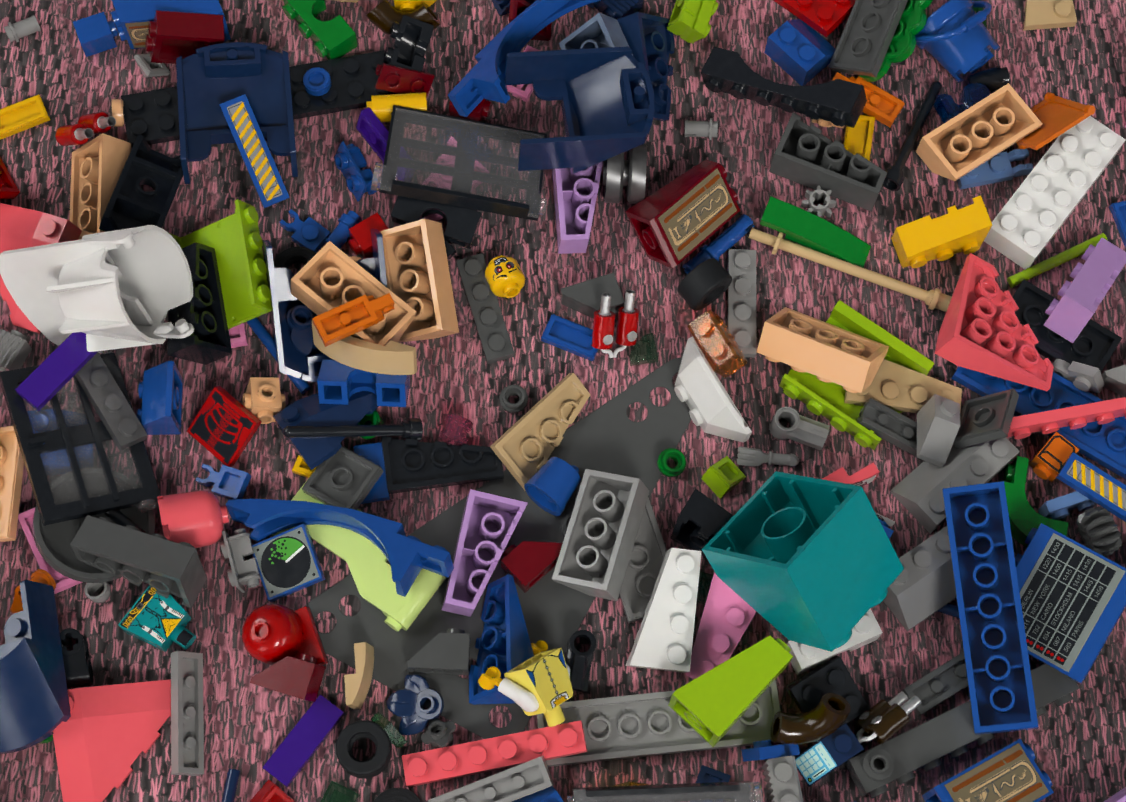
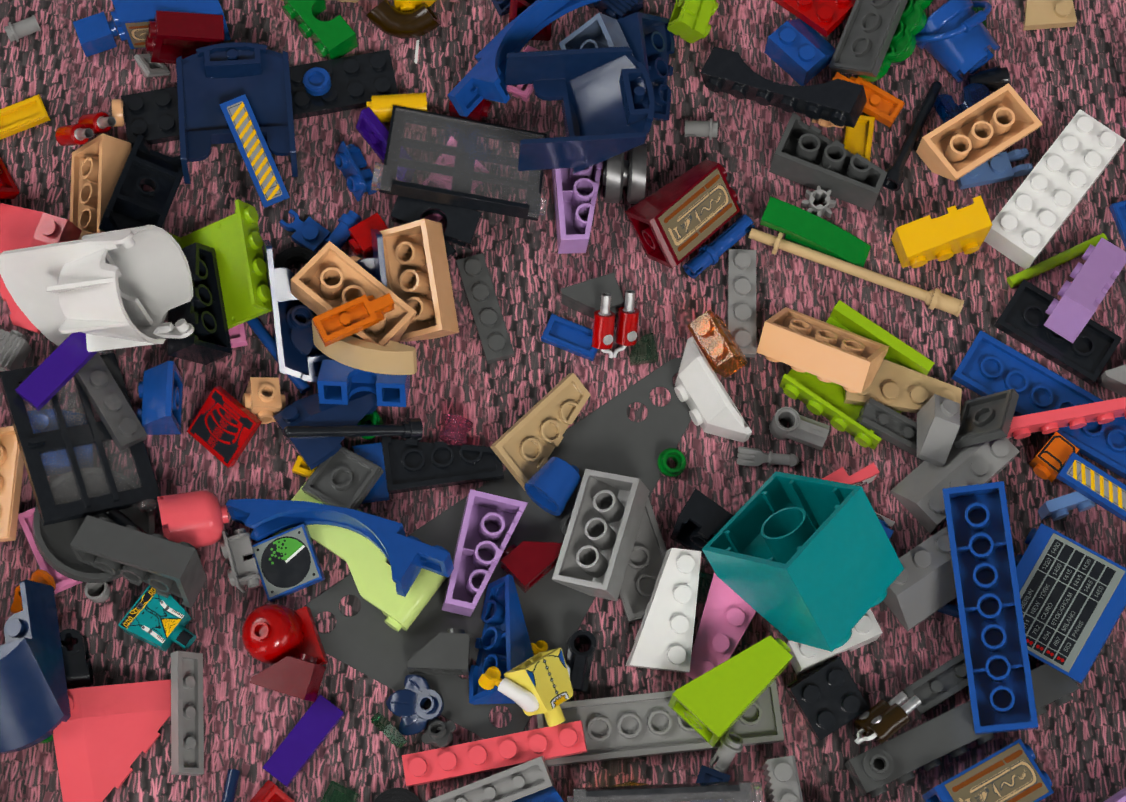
(227, 483): blue plate -> none
(350, 735): black tyre -> none
(358, 684): tan slope -> none
(402, 80): dark red hinge -> none
(408, 43): black cylinder -> none
(504, 276): yellow head -> none
(513, 390): dark grey plate -> none
(704, 284): black tyre -> none
(723, 477): lime slope -> none
(730, 745): none -> light grey pin
(765, 750): blue plate -> none
(811, 725): dark brown cylinder -> none
(828, 755): slope -> none
(986, 334): coral slope -> none
(1021, 514): green arch -> none
(1056, 117): orange container -> none
(1082, 375): light grey plate -> none
(1099, 531): dark grey gear -> none

